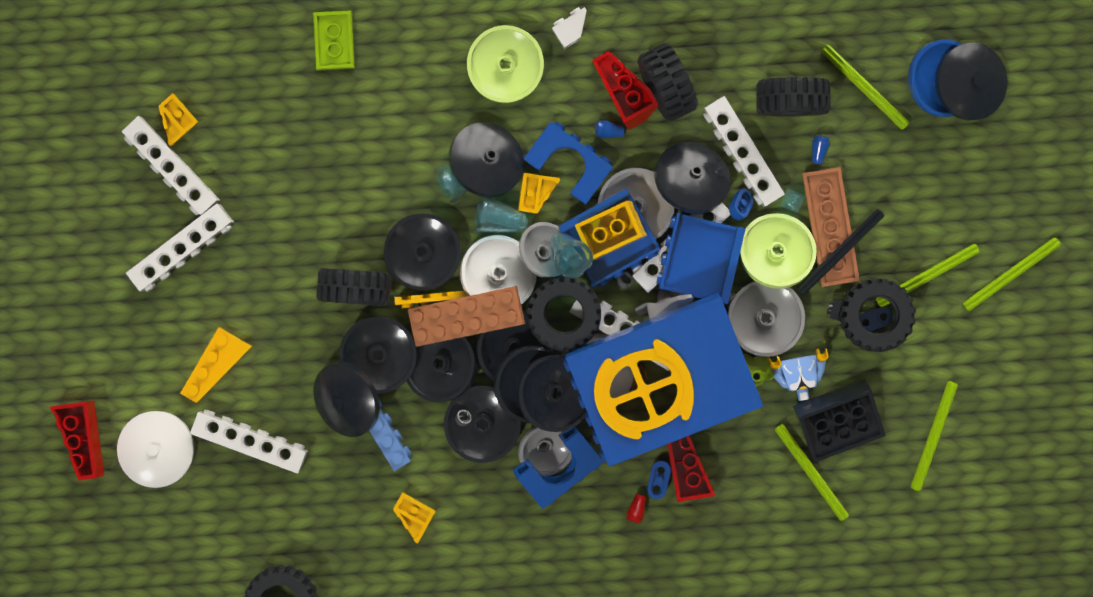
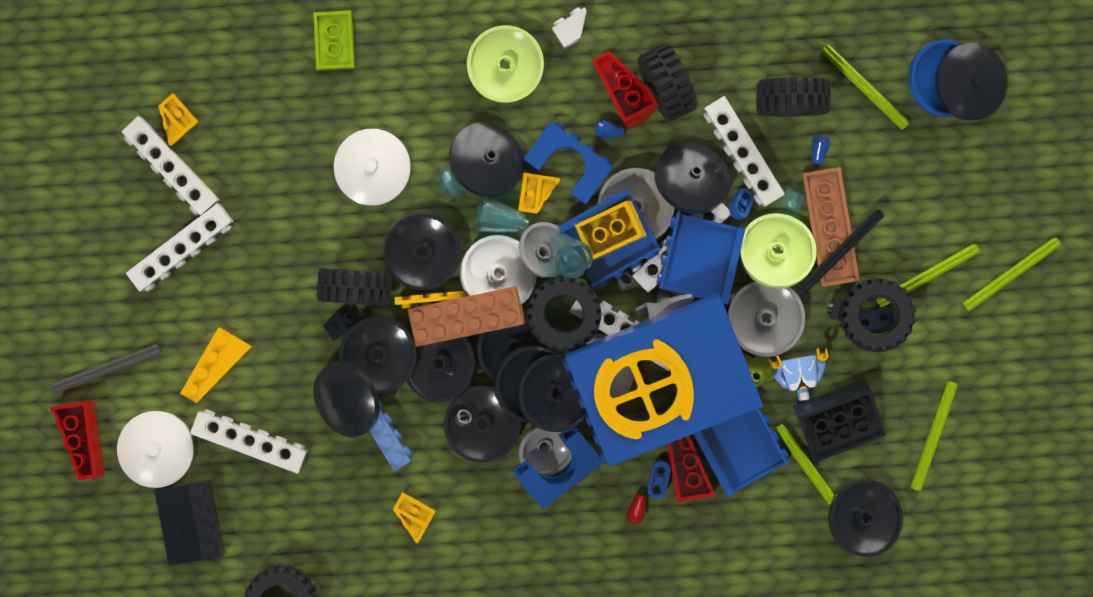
(105, 368): none -> dark grey axle
(190, 522): none -> black slope
(339, 324): none -> black bracket
(372, 167): none -> white dish
(741, 450): none -> blue panel
(865, 518): none -> black dish

